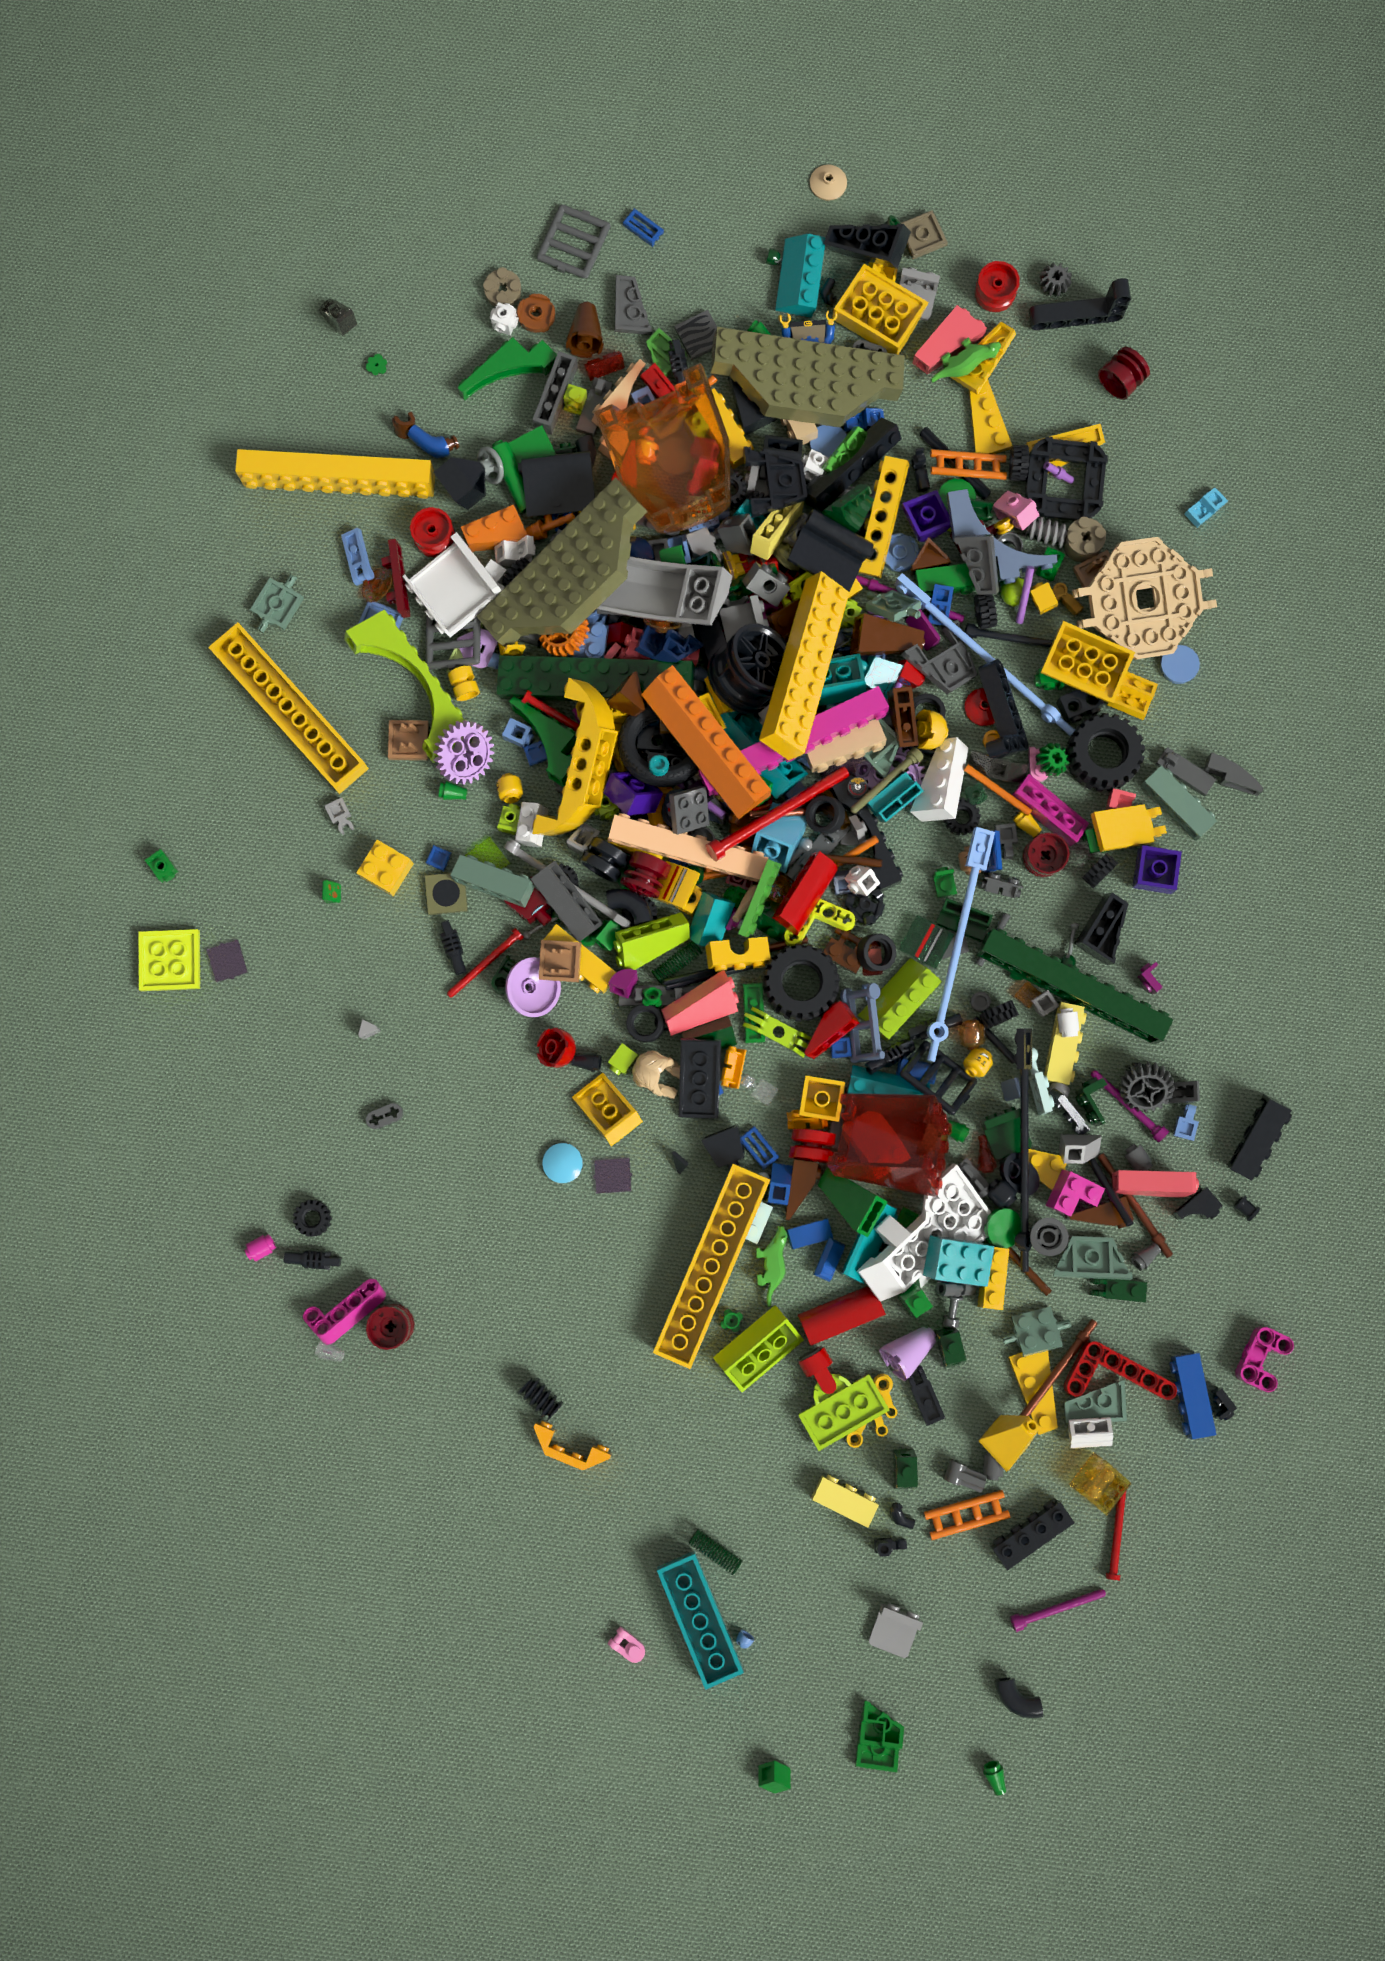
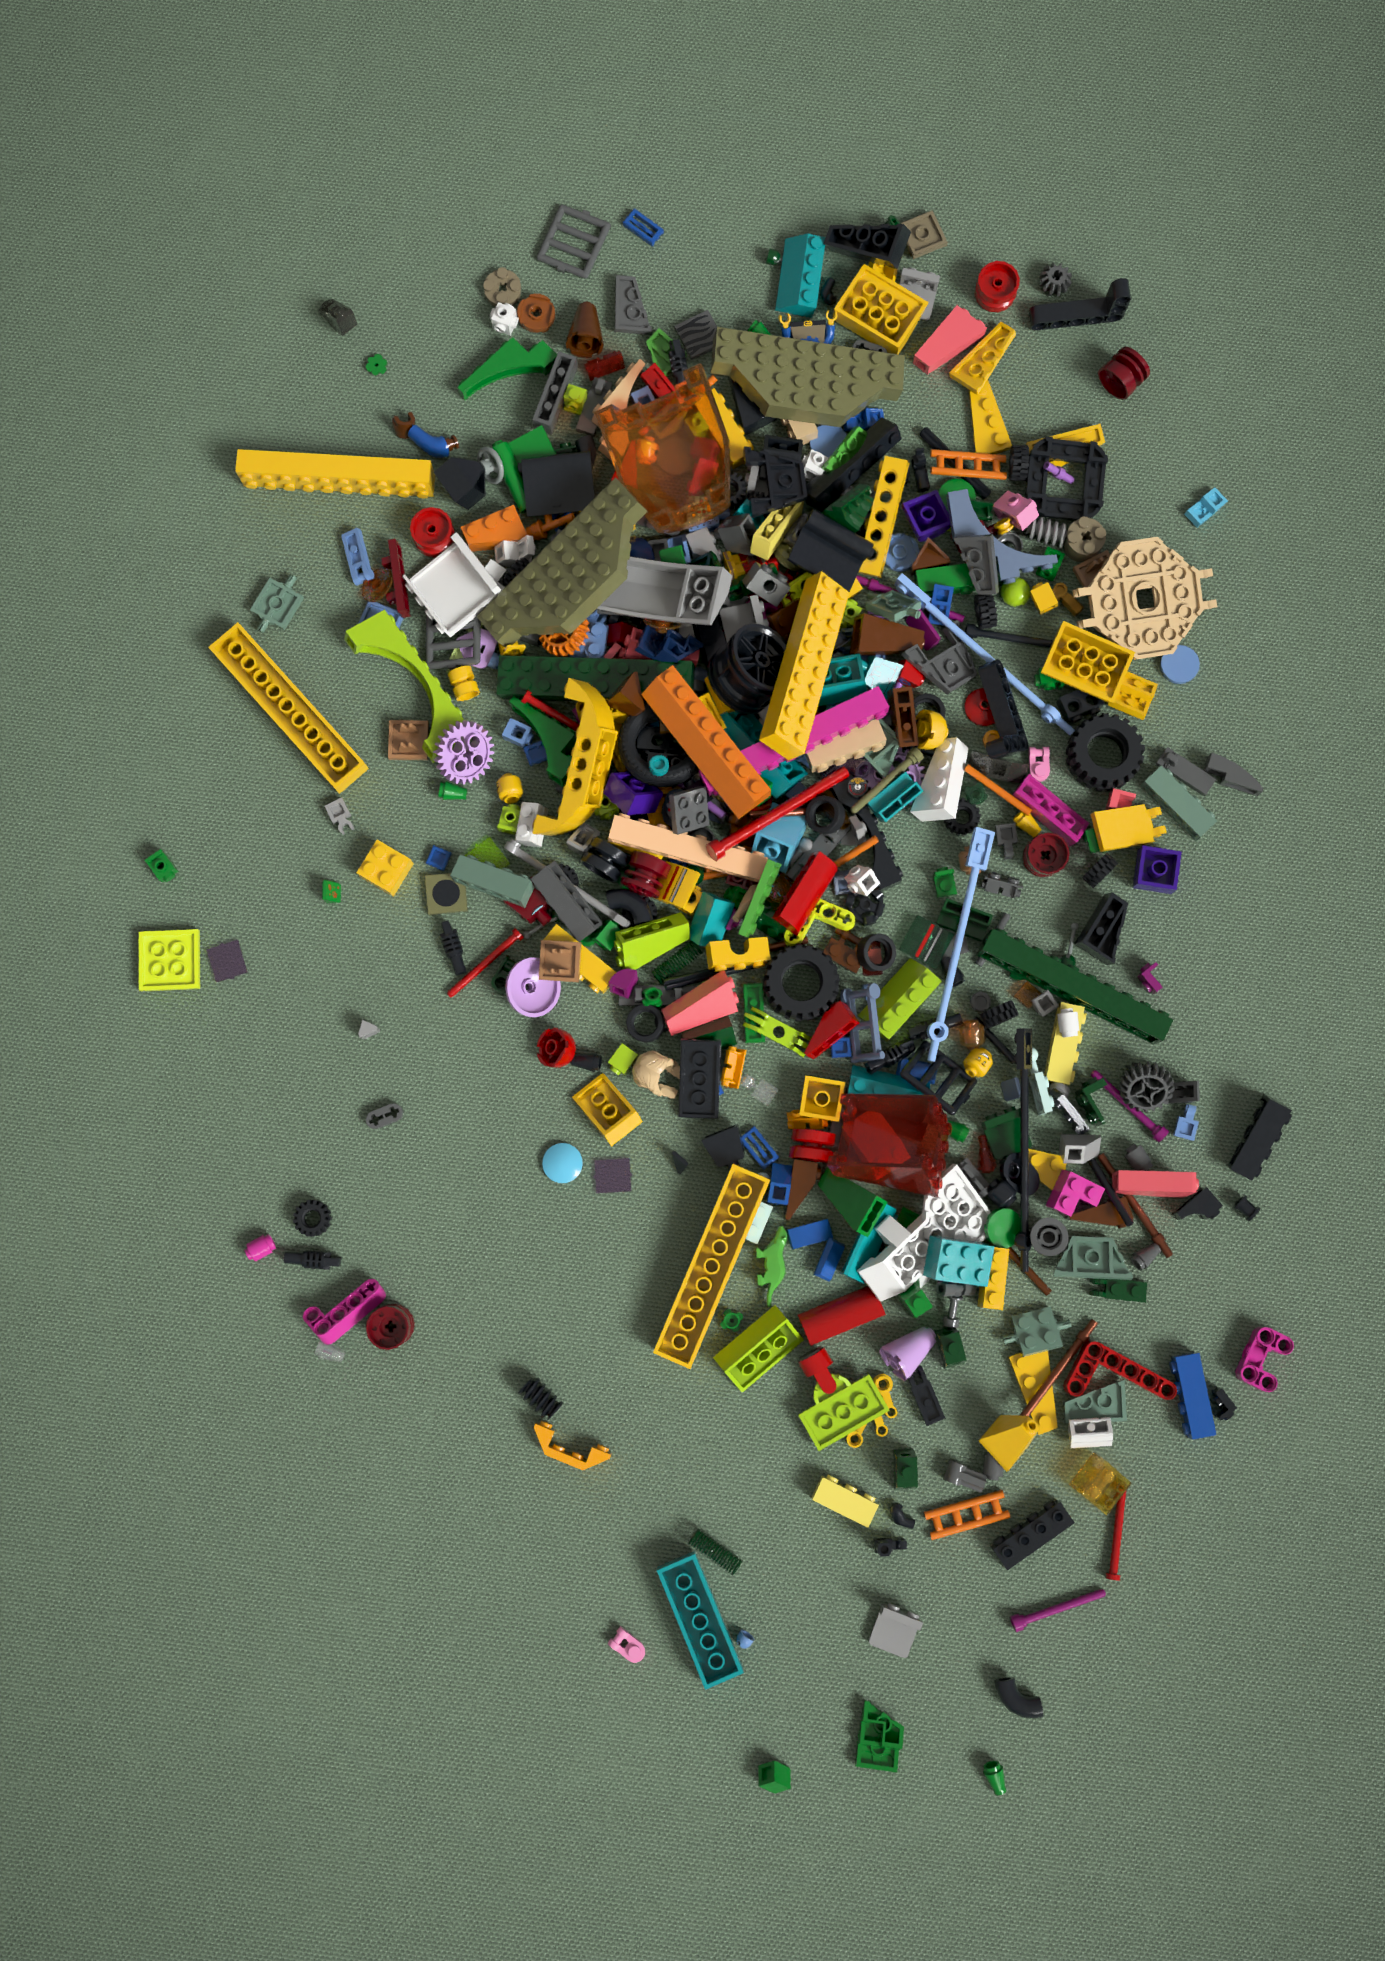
(826, 189): tan dish -> none
(855, 860): reddish brown bar -> none
(958, 979): none -> black cone
(966, 360): bright green animal -> none
(995, 861): blue tile -> none
(1025, 594): medium lavender bar -> none
(1052, 759): green gear -> none

